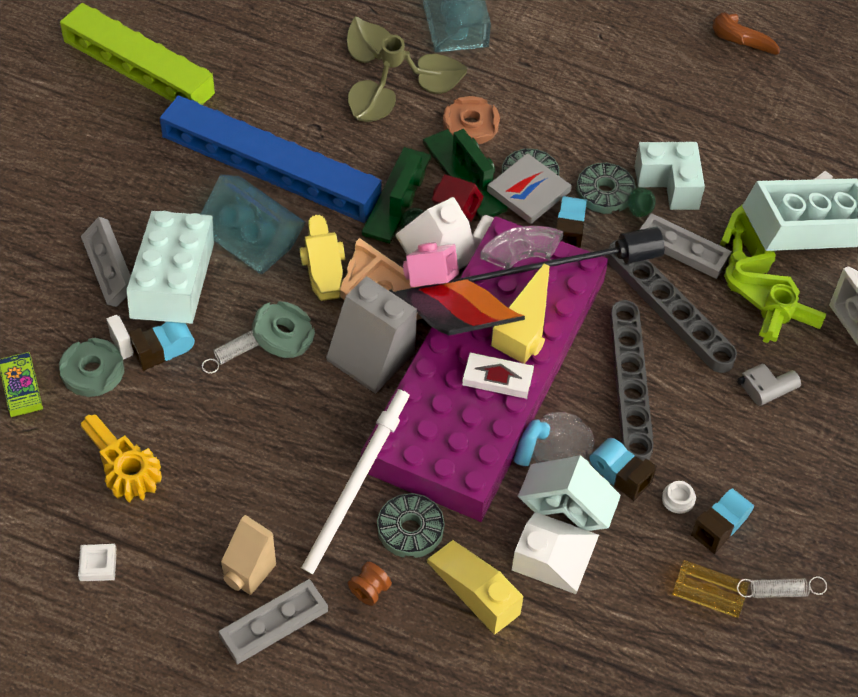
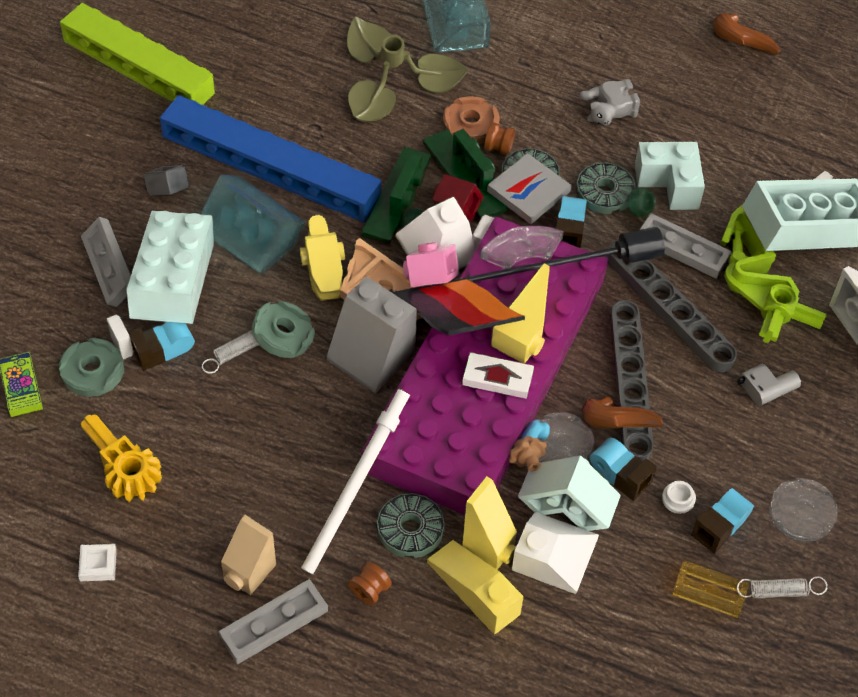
(166, 180): none -> flat silver slope
(488, 526): none -> light yellow slope
(499, 139): none -> dark orange wheel
(527, 452): none -> medium nougat plant
(604, 415): none -> dark orange piece
(613, 101): none -> light grey animal
(803, 509): none -> clear tile

